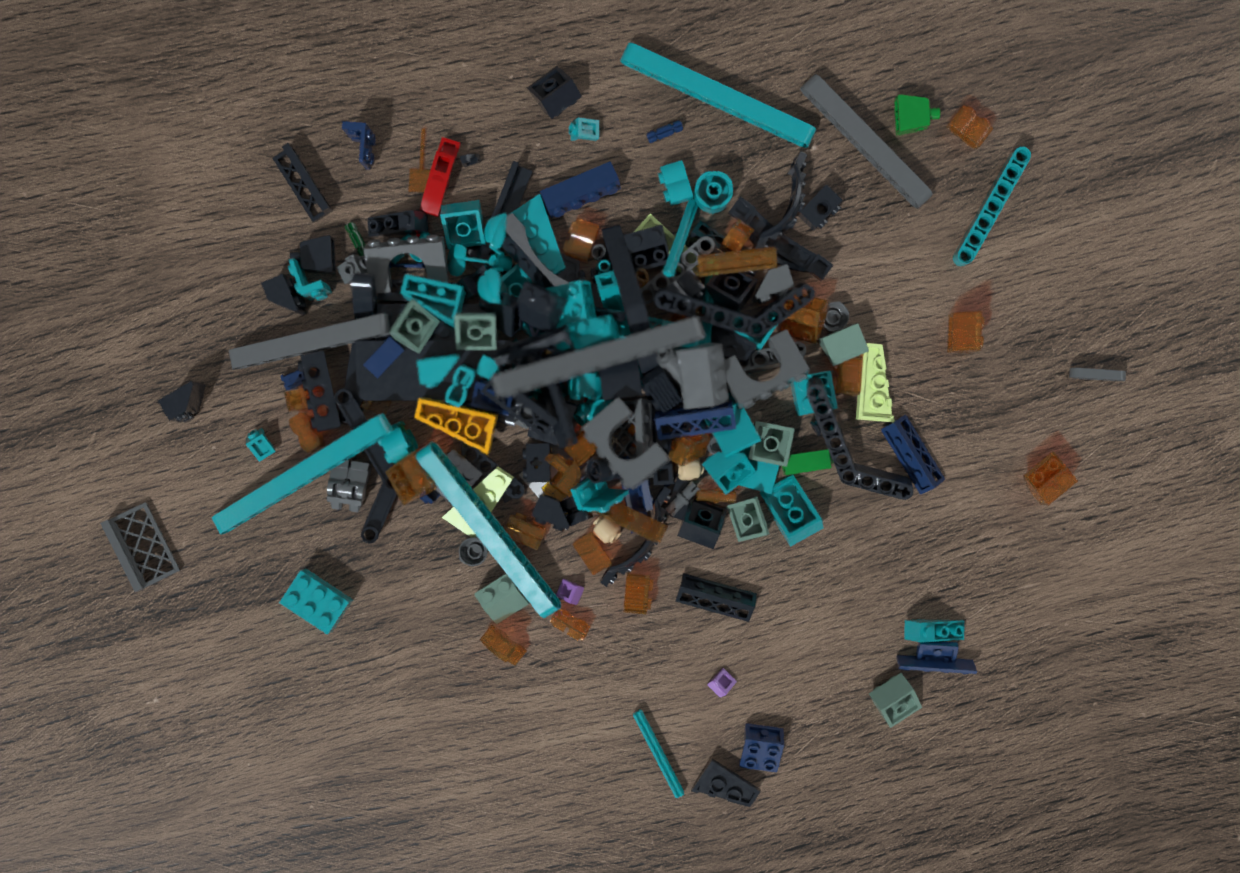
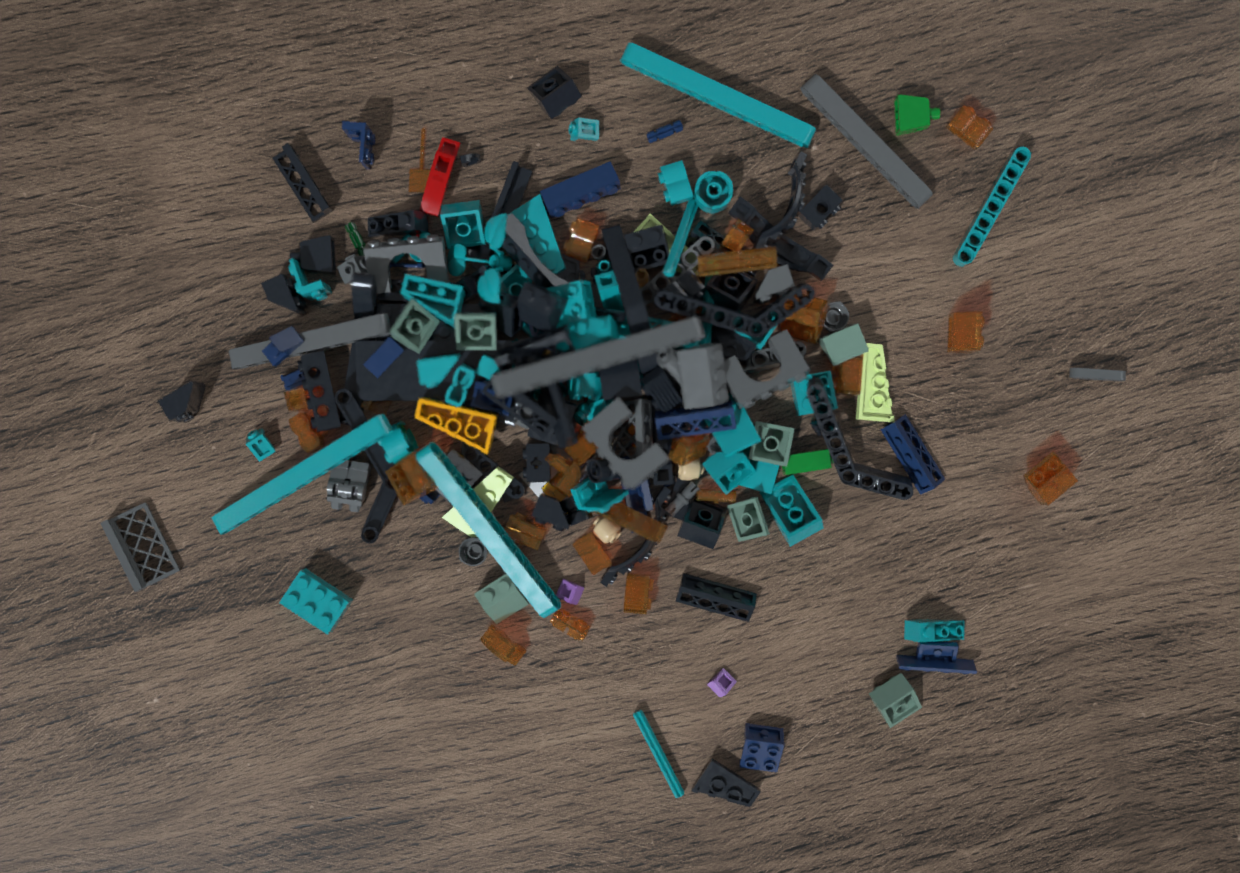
(282, 345): none -> dark blue slope

